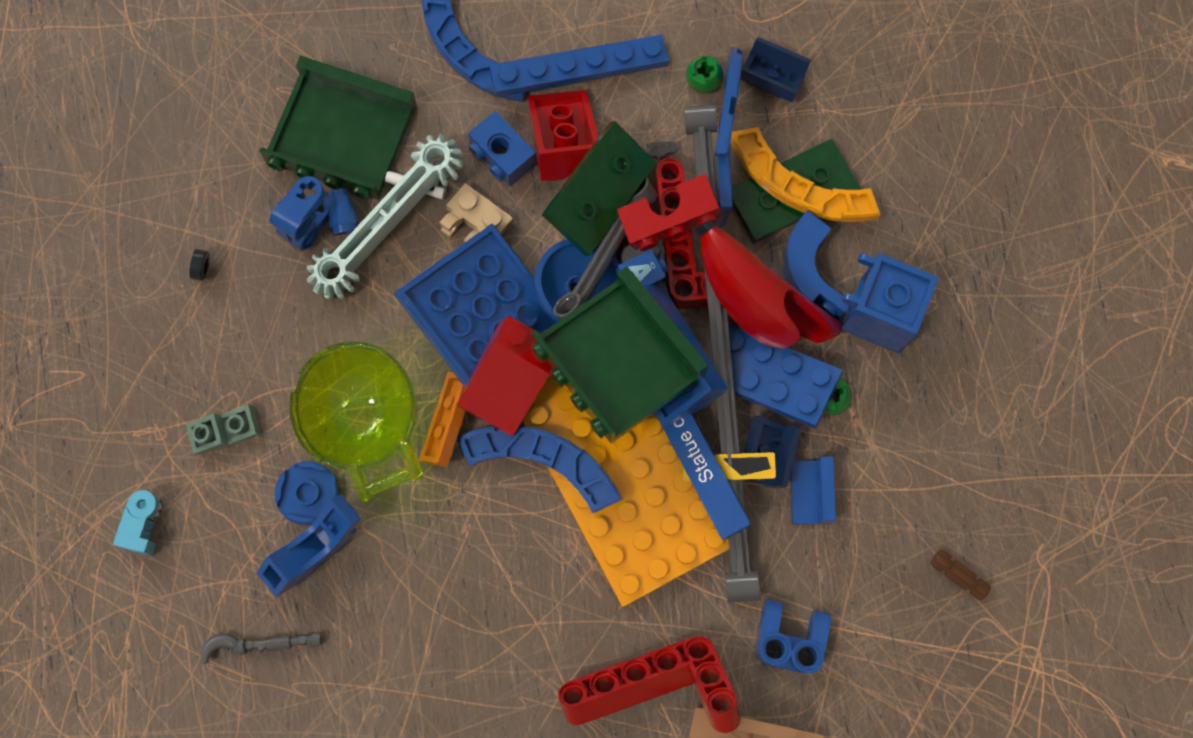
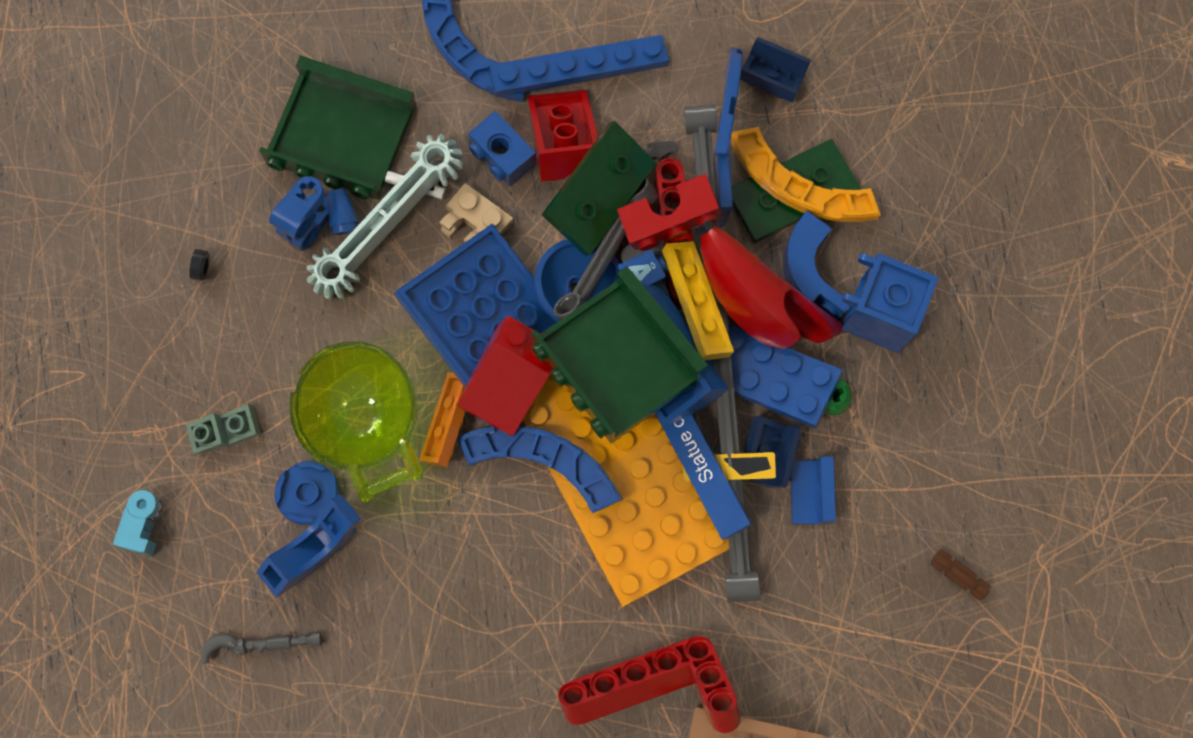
(697, 301): none -> yellow plate
(711, 67): green piece -> none
(788, 659): blue piece -> none

